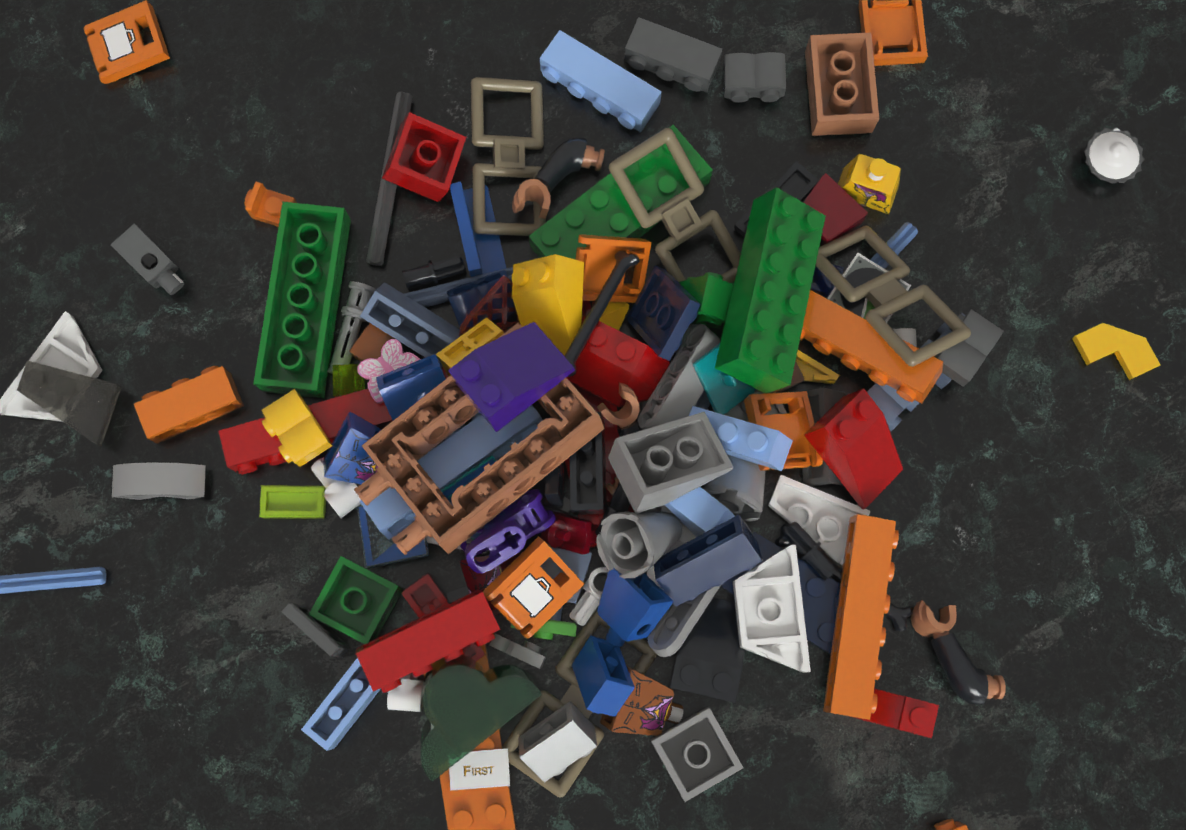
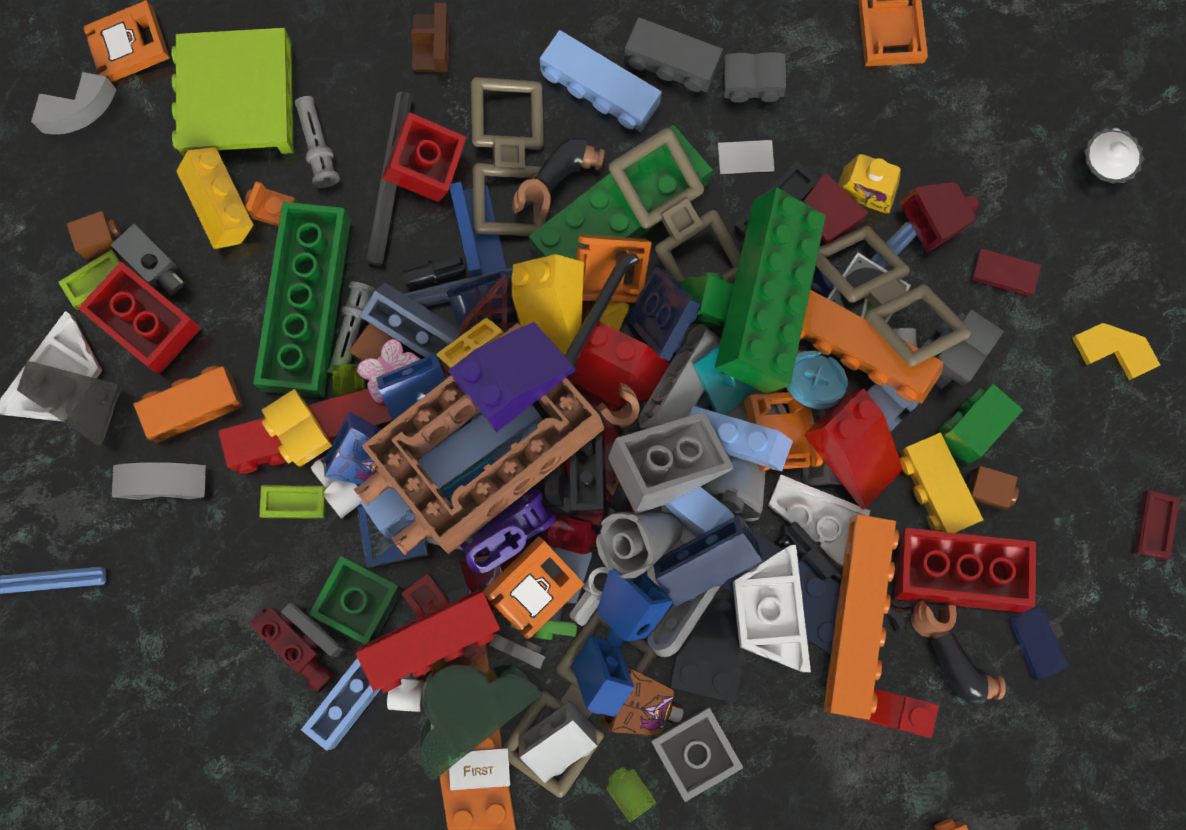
(66, 115): none -> light grey brick
(86, 279): none -> lime tile
(94, 234): none -> dark orange brick
(139, 318): none -> red brick
(214, 197): none -> yellow brick
(233, 90): none -> lime panel
(287, 641): none -> dark red brick
(318, 153): none -> light grey pin
(431, 40): none -> reddish brown panel
(630, 793): none -> clear neon green brick
(746, 157): none -> white sticker
(817, 380): none -> medium azure tile
(841, 84): nougat brick -> none
(939, 212): none -> dark red torso
(939, 485): none -> yellow brick
(966, 570): none -> red slope
(979, 424): none -> green brick
(993, 488): none -> dark orange brick
(1006, 272): none -> dark red tile
(1038, 643): none -> clear blue tile
(1157, 525): none -> dark red tile

